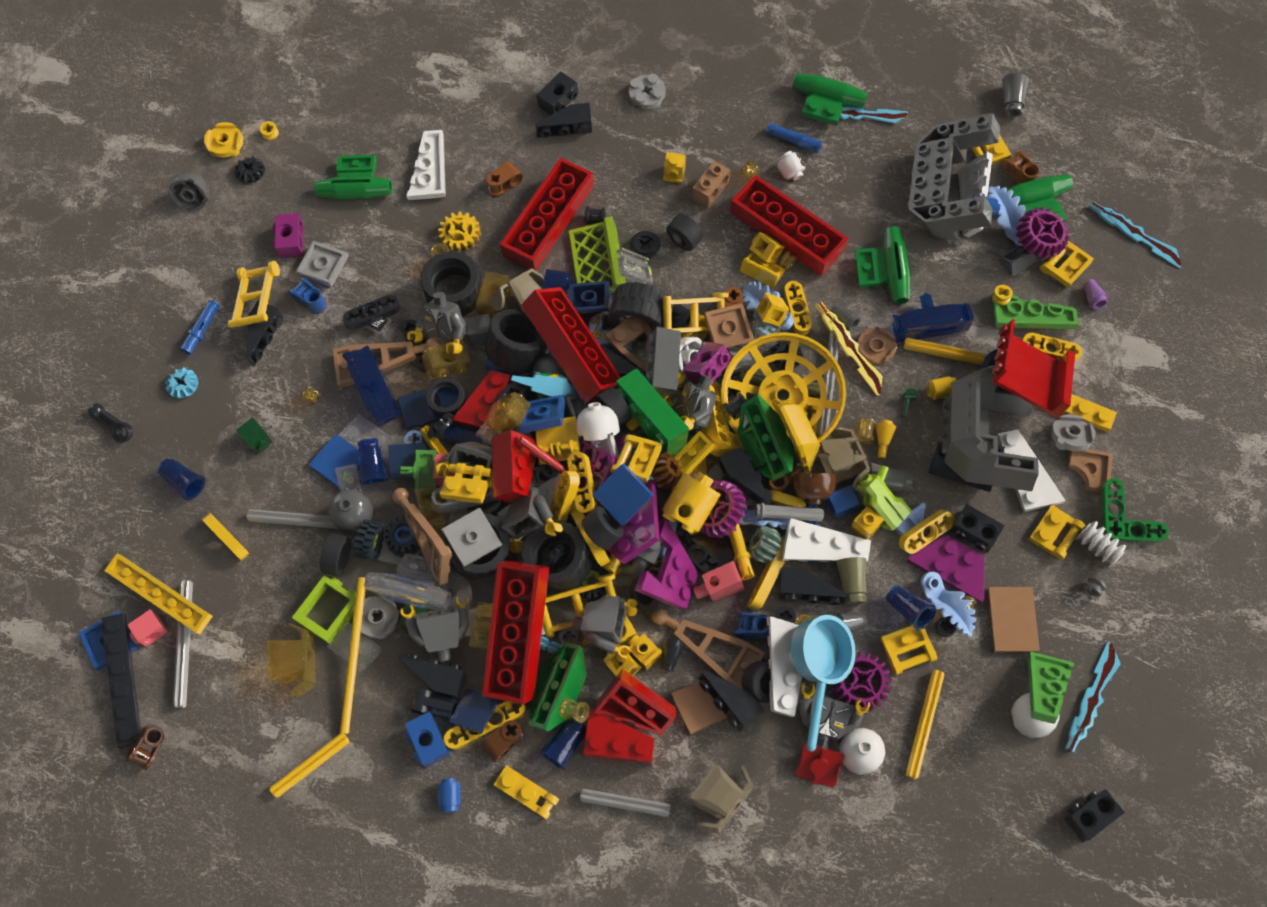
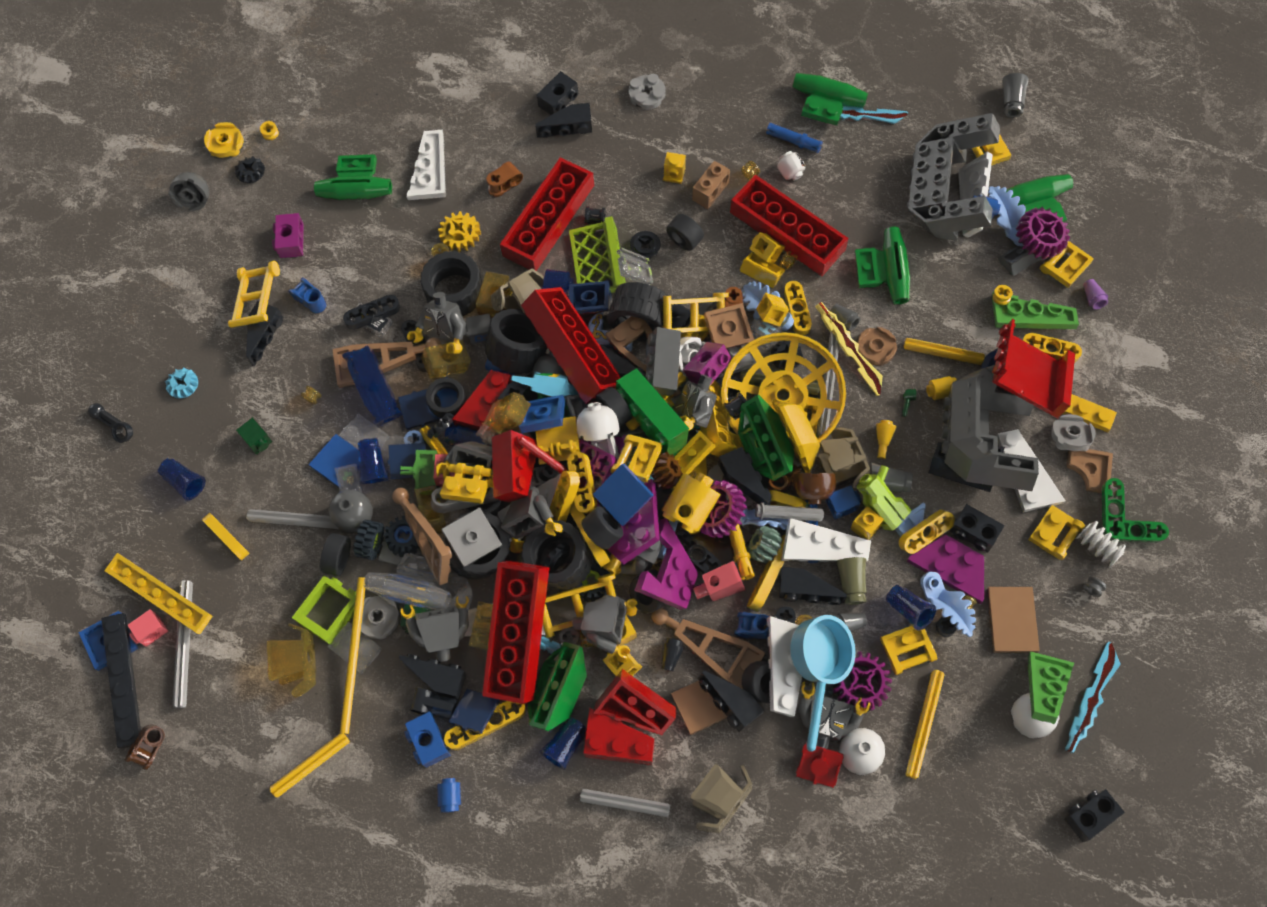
(196, 334): blue pin -> none
(322, 264): light grey plate -> none
(499, 742): reddish brown piece -> none
(525, 791): yellow plate -> none
(575, 710): clear yellow bush -> none
(647, 658): yellow brick -> none
(865, 430): clear yellow bush -> none
(932, 320): clear blue piece -> none
(1021, 168): dark orange piece -> none
(1137, 234): medium azure sword -> none

